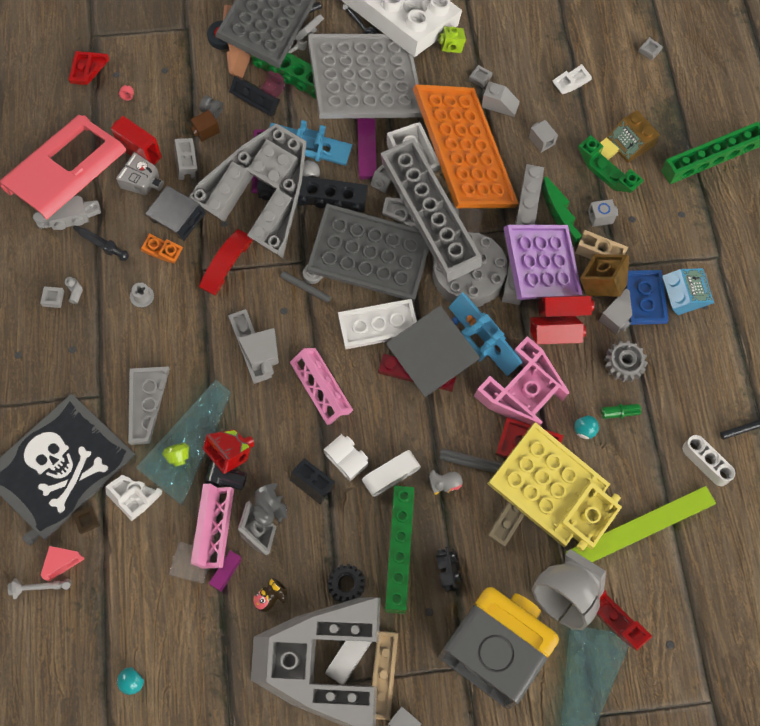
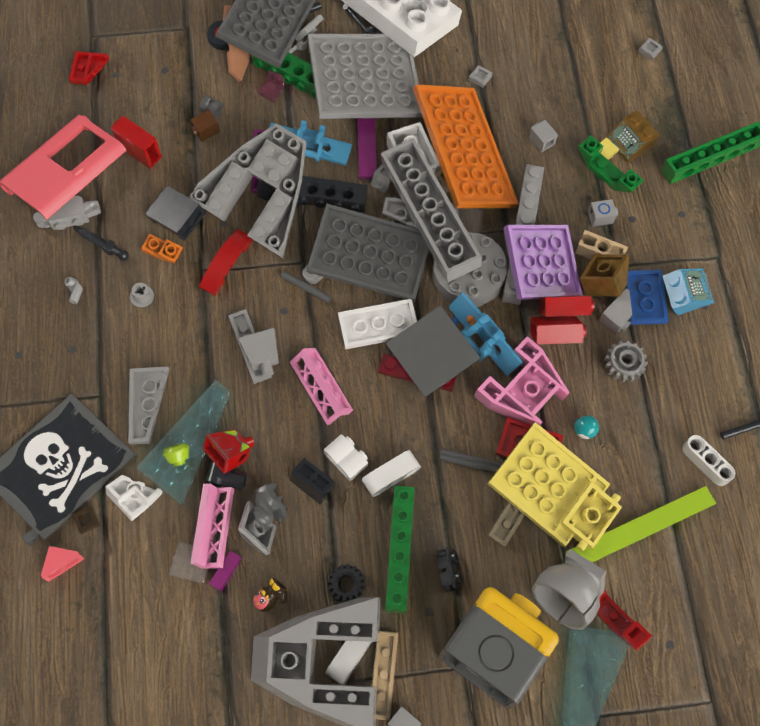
(16, 588): light grey piece -> none
(52, 297): light grey plate -> none
(123, 92): coral hinge -> none
(129, 681): teal piece -> none
(139, 176): light grey torso -> none
(185, 158): light grey hinge -> none
(254, 95): black plate -> none
(311, 169): light grey piece -> none
(447, 482): light grey animal -> none
(452, 39): lime brick -> none
(500, 99): light grey slope -> none
(558, 205): green slope -> none
(570, 81): white slope -> none
(620, 411): green axle -> none

